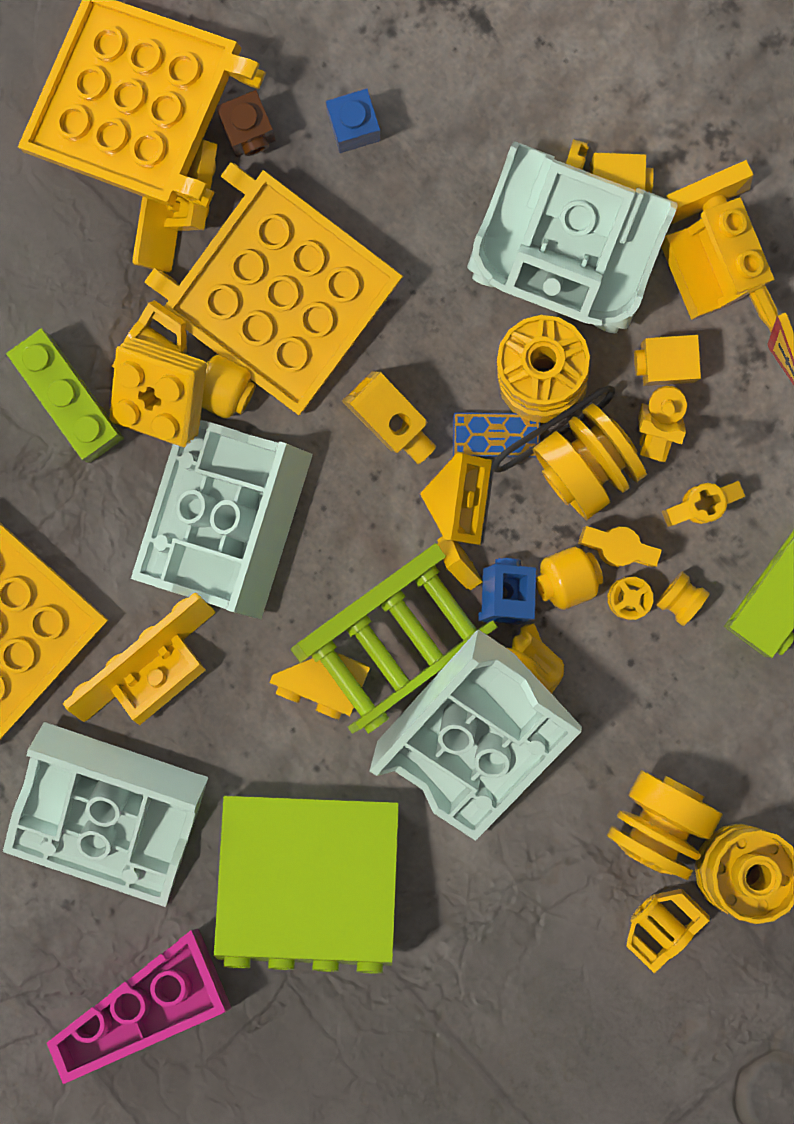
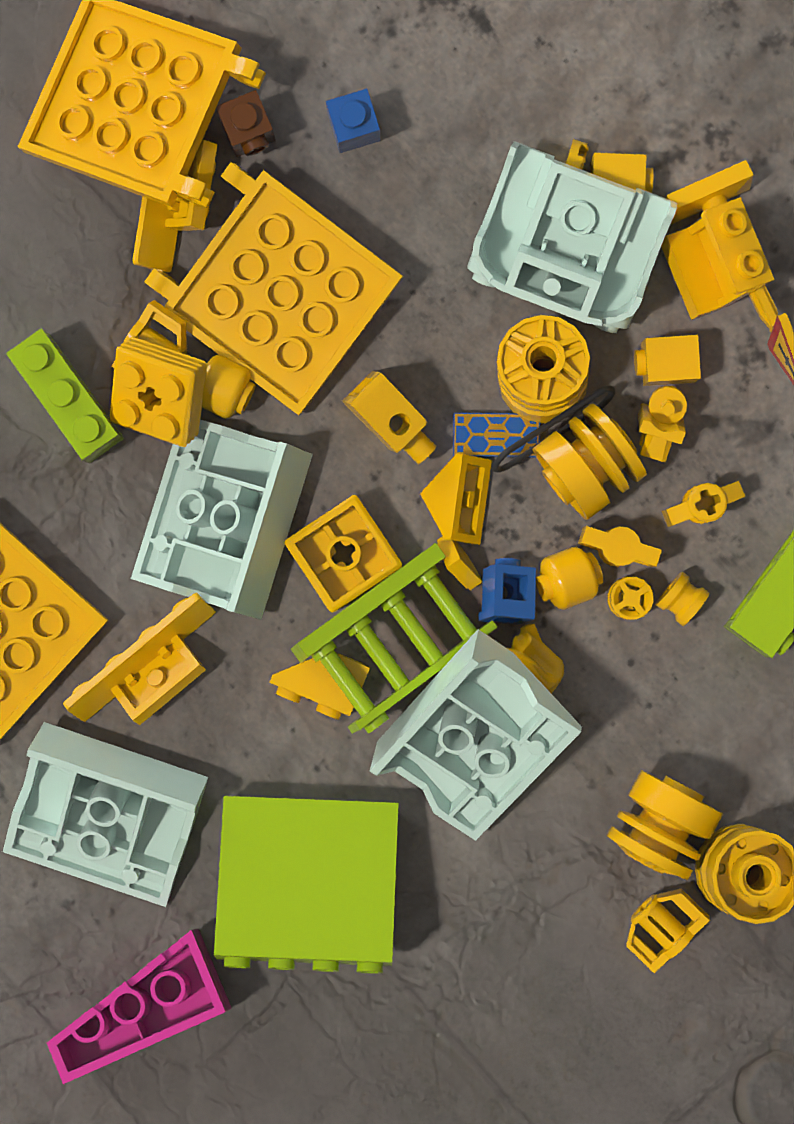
(314, 551): none -> yellow brick

